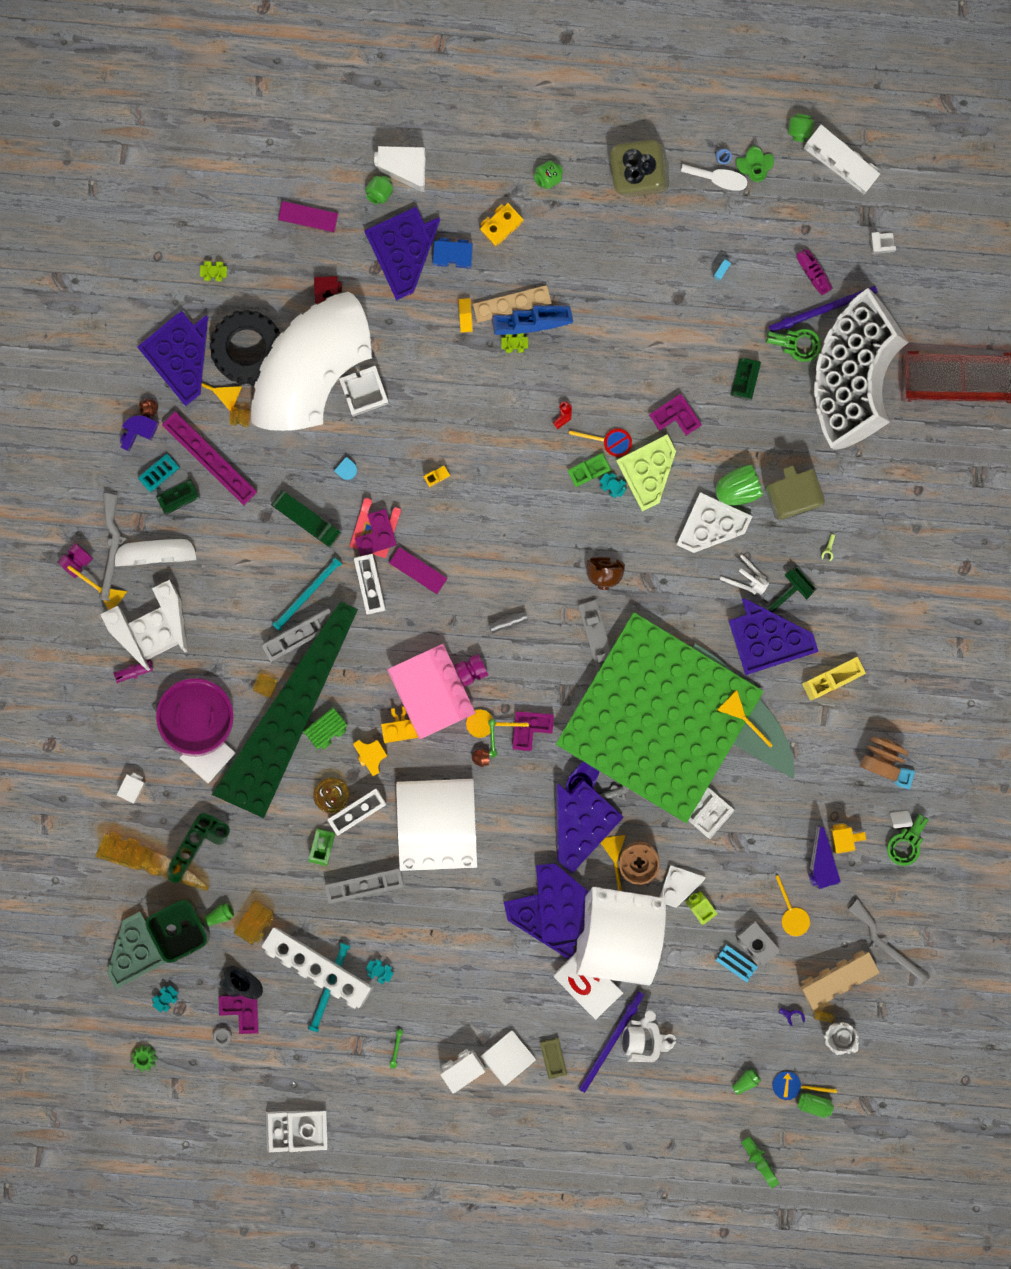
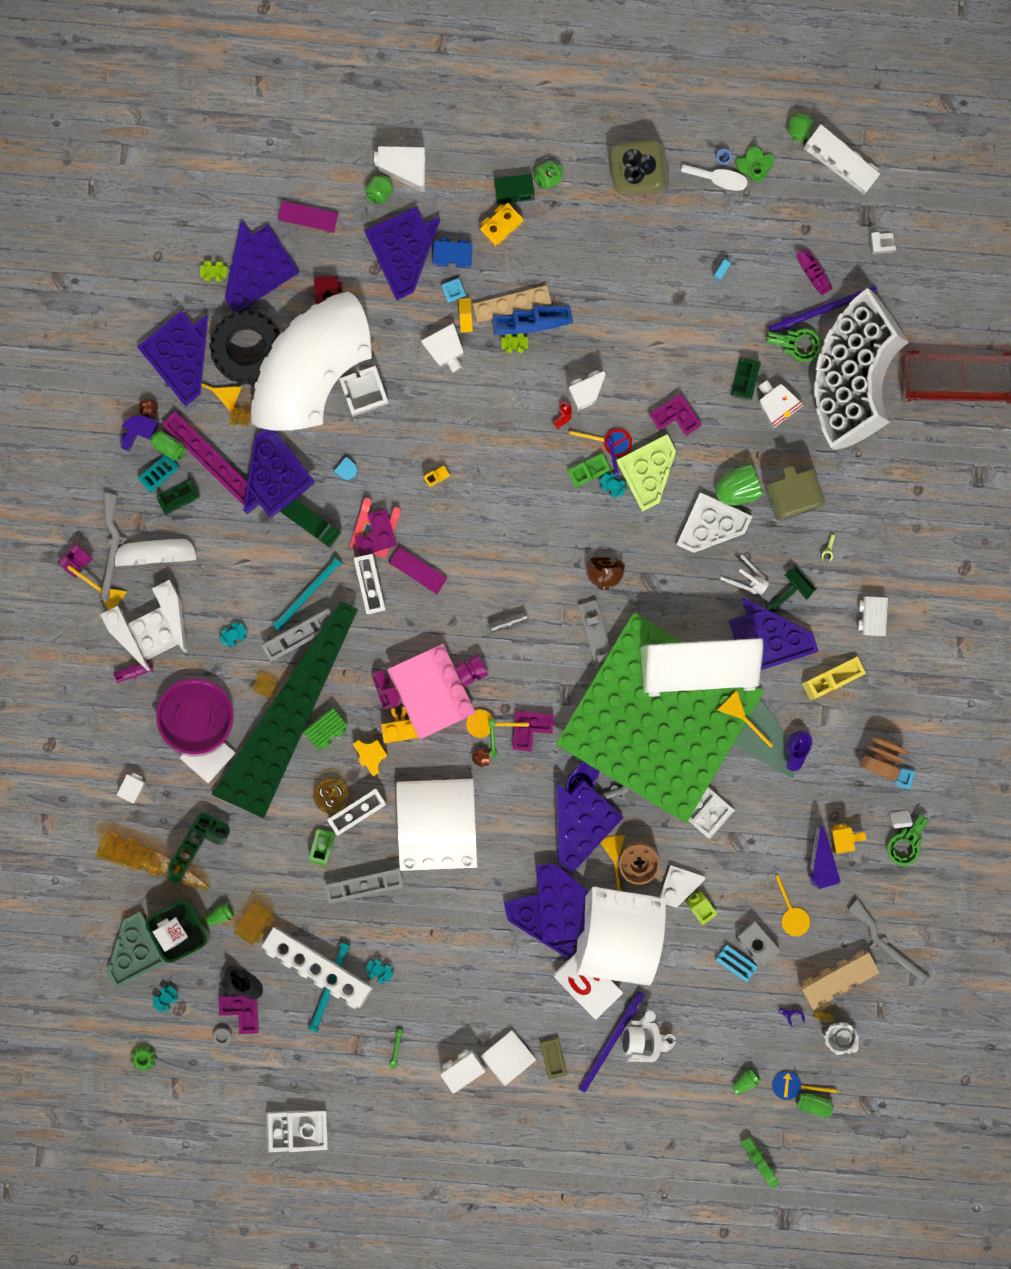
(168, 445): none -> bright green head
(169, 933): none -> white brick
(230, 637): none -> teal piece
(257, 267): none -> dark purple wing
(274, 475): none -> dark purple wing
(388, 696): none -> magenta plate
(445, 347): none -> white torso
(453, 290): none -> medium azure tile
(514, 189): none -> dark green hinge
(586, 392): none -> white slope
(610, 441): none -> dark purple hinge
(701, 666): none -> white windscreen
(777, 403): none -> white torso
(797, 747): none -> dark purple cap
(873, 616): none -> white brick

